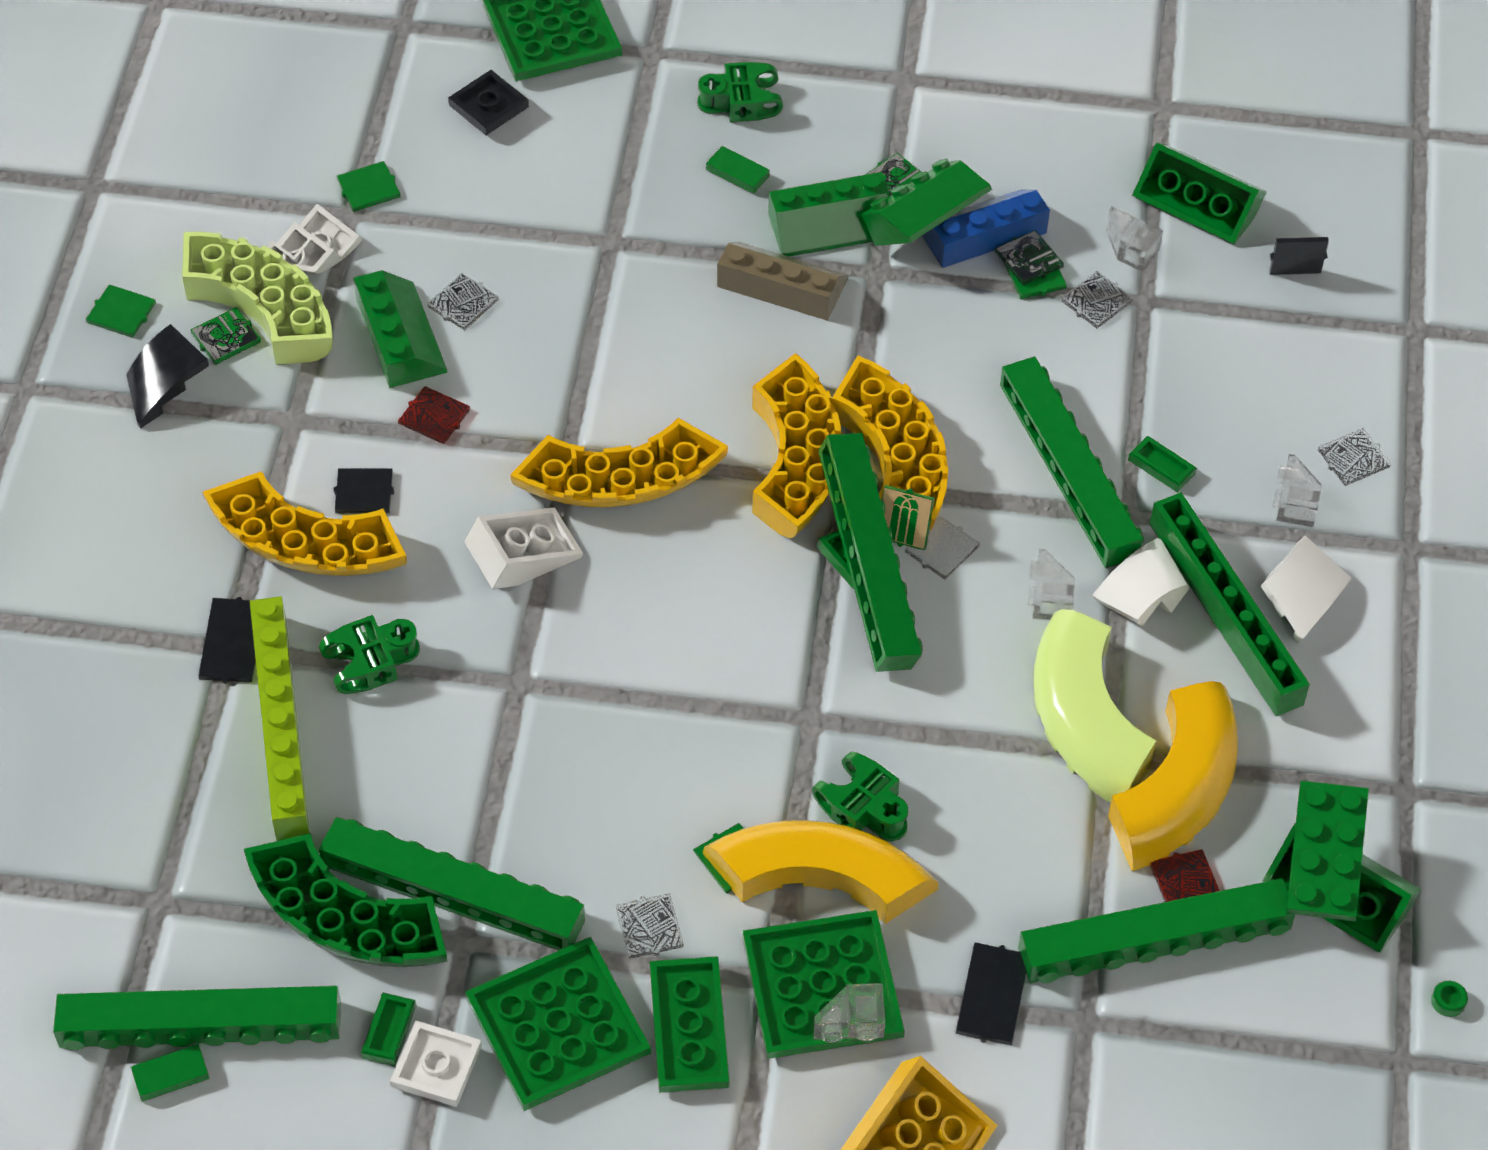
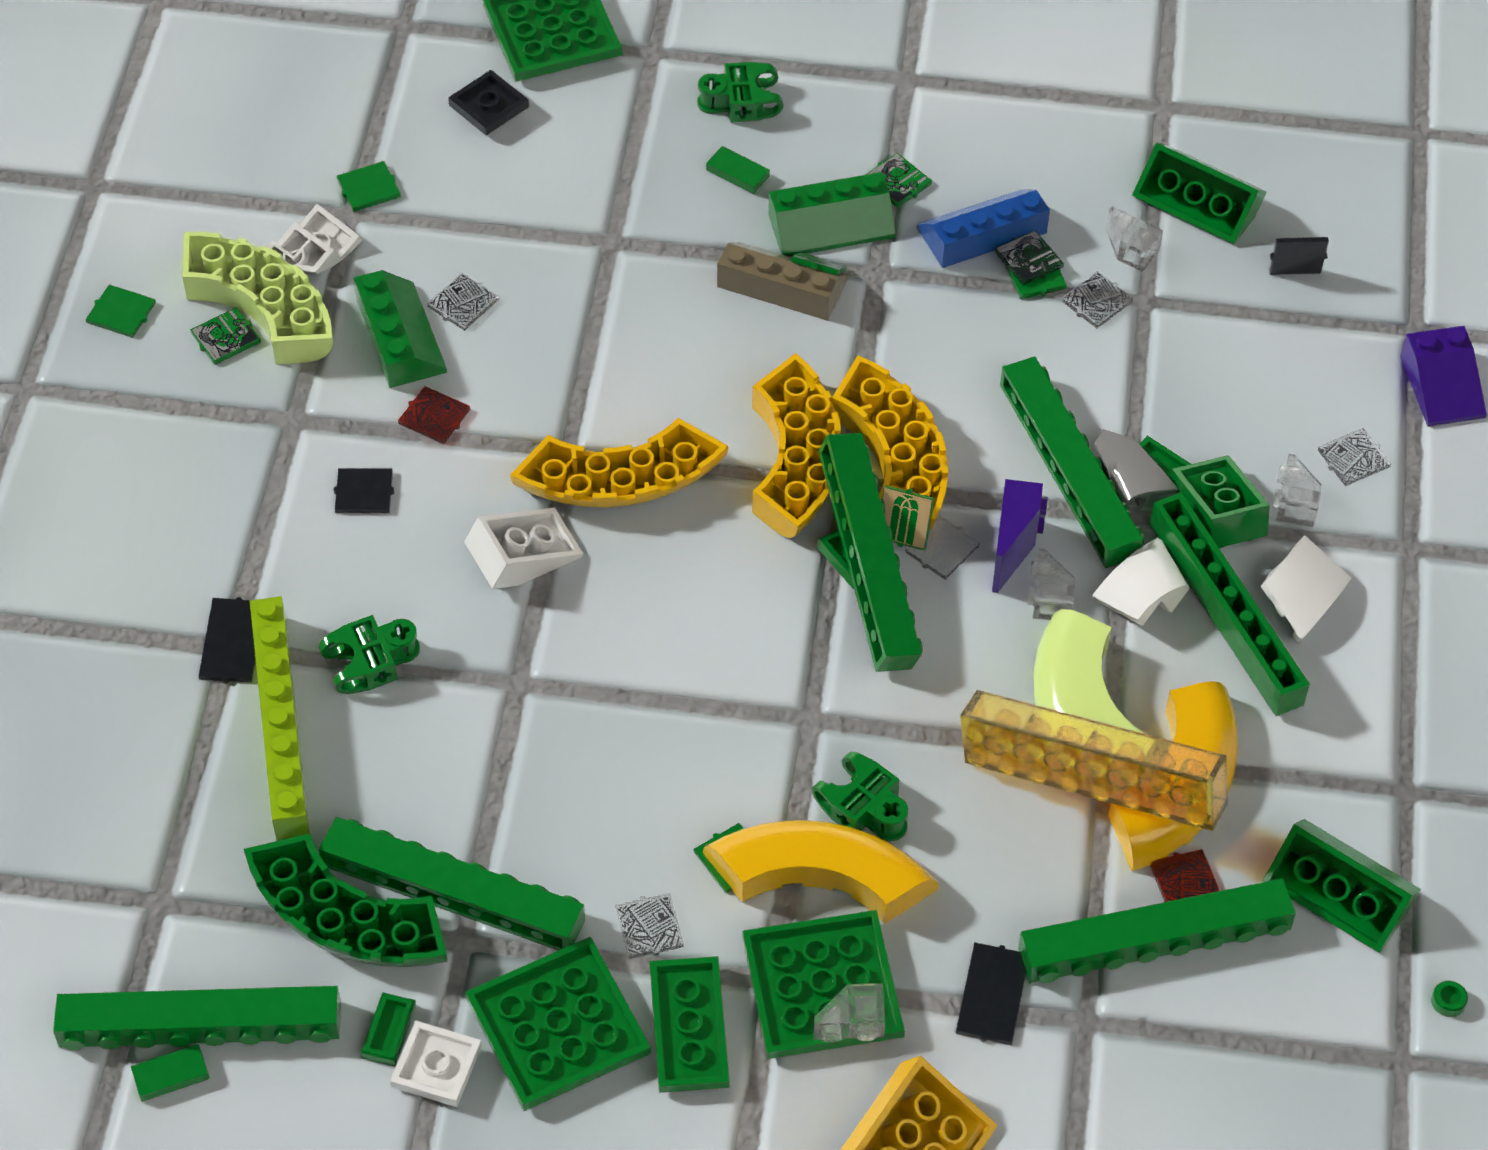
(161, 373): black slope -> none
(302, 537): yellow brick -> none
(818, 263): none -> green piece
(924, 202): green slope -> none
(1020, 521): none -> dark purple slope
(1095, 759): none -> clear yellow brick
(1131, 469): none -> light grey panel
(1224, 500): none -> green slope
(1327, 850): green plate -> none
(1444, 375): none -> dark purple slope

